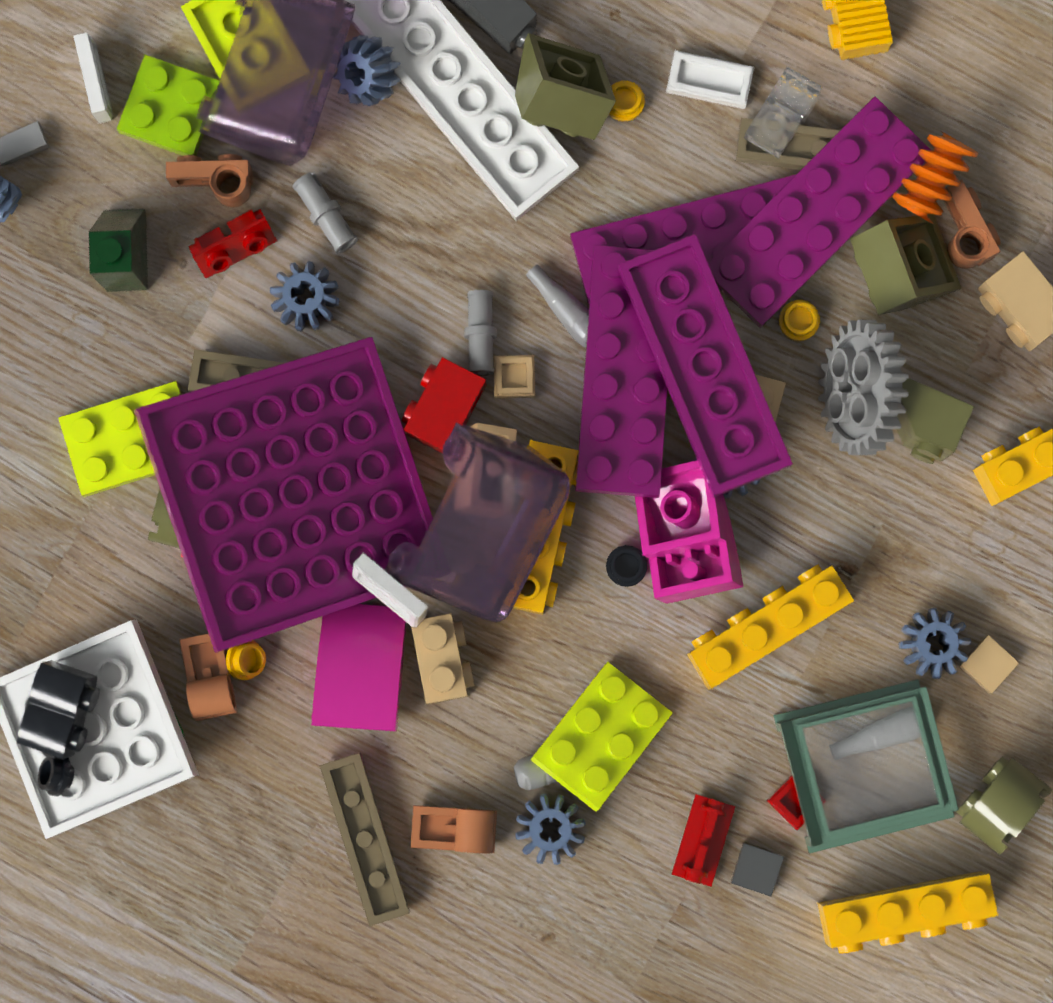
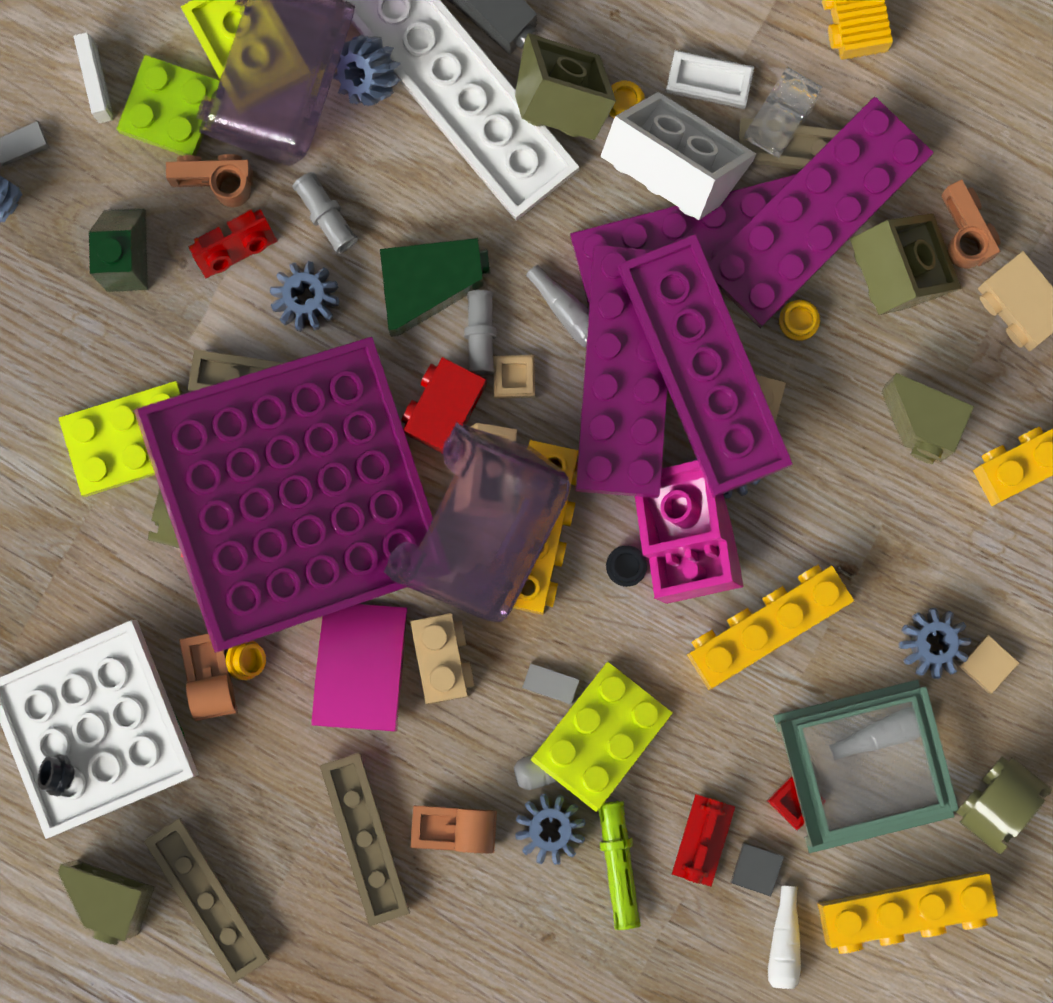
(58, 710): black brick -> none
(106, 901): none -> olive slope
(206, 900): none -> dark tan plate
(389, 591): white tile -> none
(429, 279): none -> dark green slope
(550, 683): none -> light grey piece
(618, 859): none -> lime pin
(676, 154): none -> white slope
(785, 952): none -> white piece
(863, 387): light grey gear -> none
(934, 176): orange piece -> none

